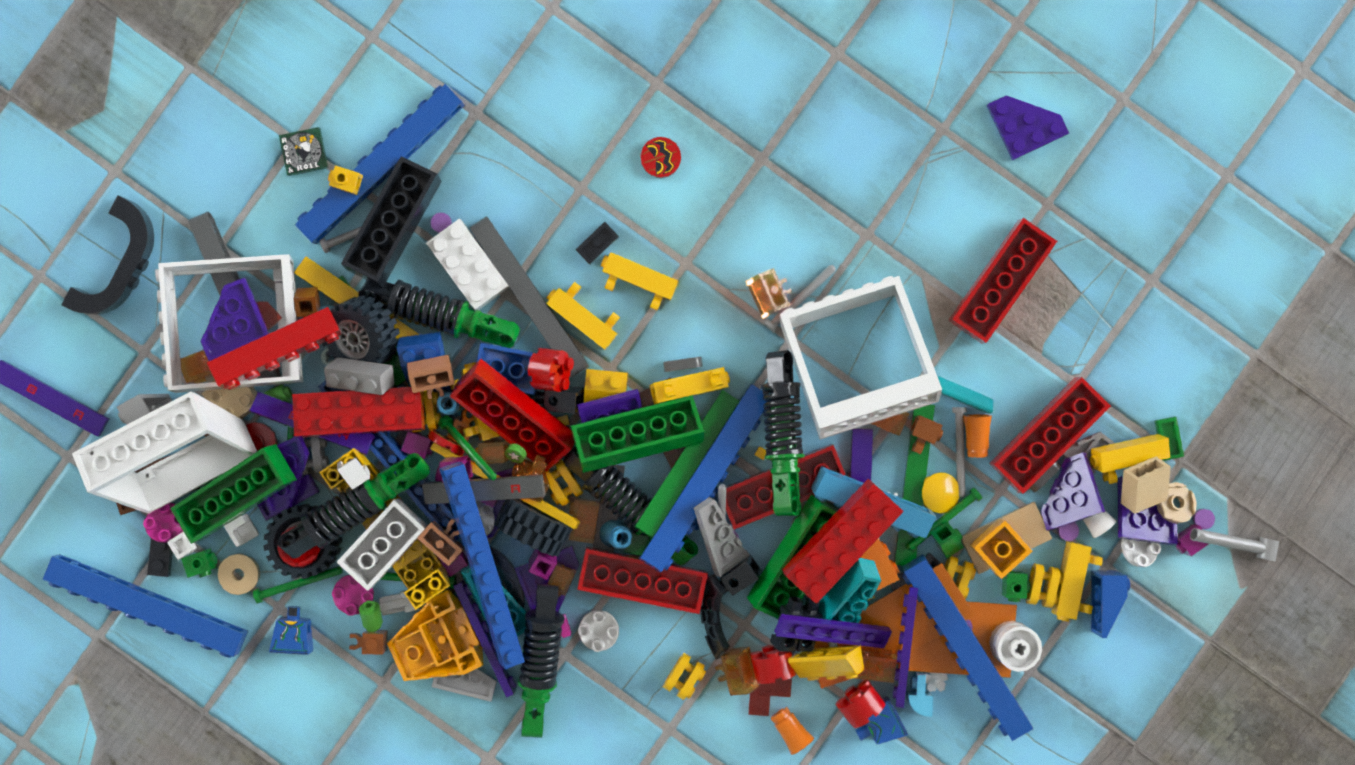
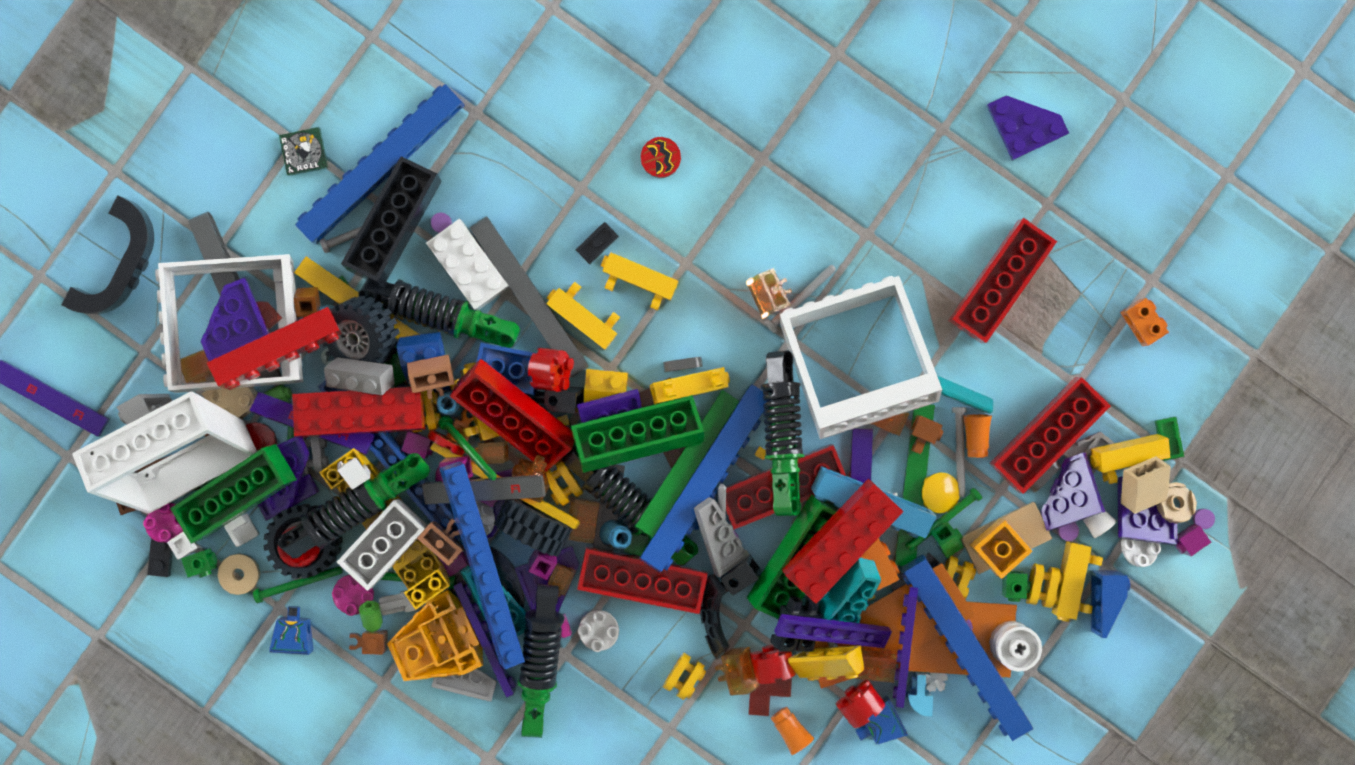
(145, 605): blue brick -> none
(345, 180): yellow brick -> none
(515, 453): bright green tile -> none
(1145, 321): none -> orange brick
(1265, 548): light grey piece -> none

